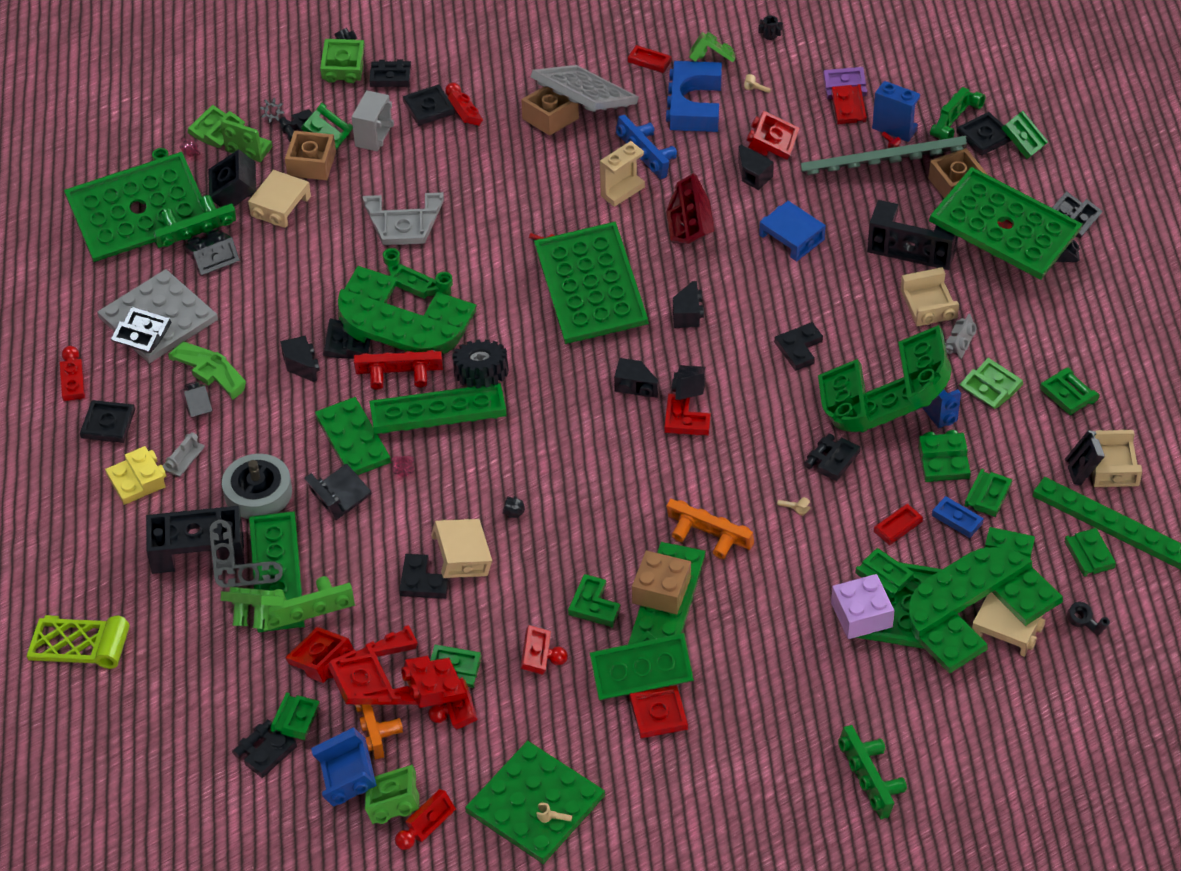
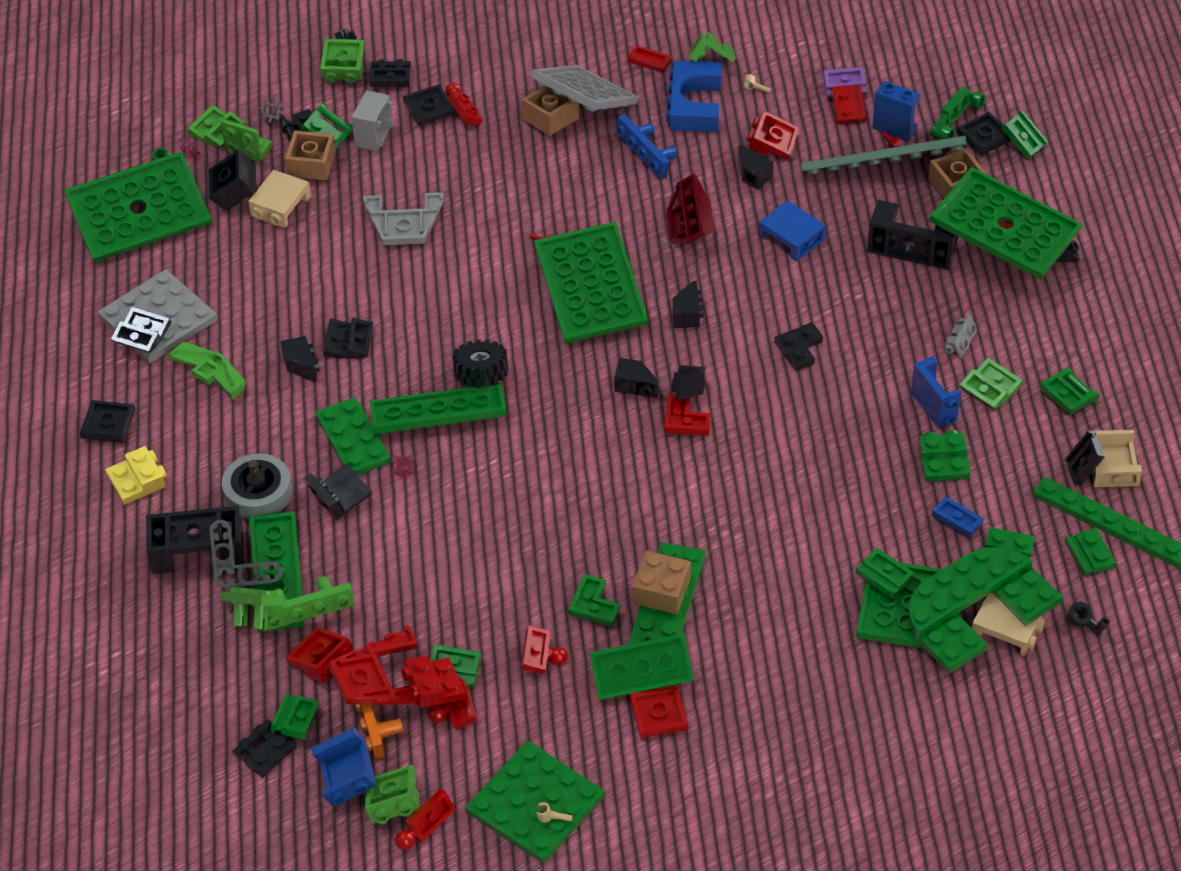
(72, 375): red plate -> none
(107, 646): lime piece -> none
(183, 455): light grey hinge -> none
(196, 399): slope -> none
(198, 224): green plate -> none
(212, 251): black bracket -> none
(367, 315): green plate -> none
(398, 362): red plate -> none
(414, 281): green plate -> none
(419, 583): black plate -> none
(462, 548): tan panel -> none
(513, 507): black plate -> none
(619, 174): tan panel -> none
(703, 520): orange plate -> none
(770, 27): black gear -> none
(801, 507): tan hand -> none
(838, 458): black plate -> none
(859, 760): green plate -> none
(862, 606): lavender brick -> none
(898, 524): red tile -> none
(925, 377): green plate -> none
(928, 297): tan panel -> none
(988, 492): green plate -> none
(1082, 212): black slope -> none

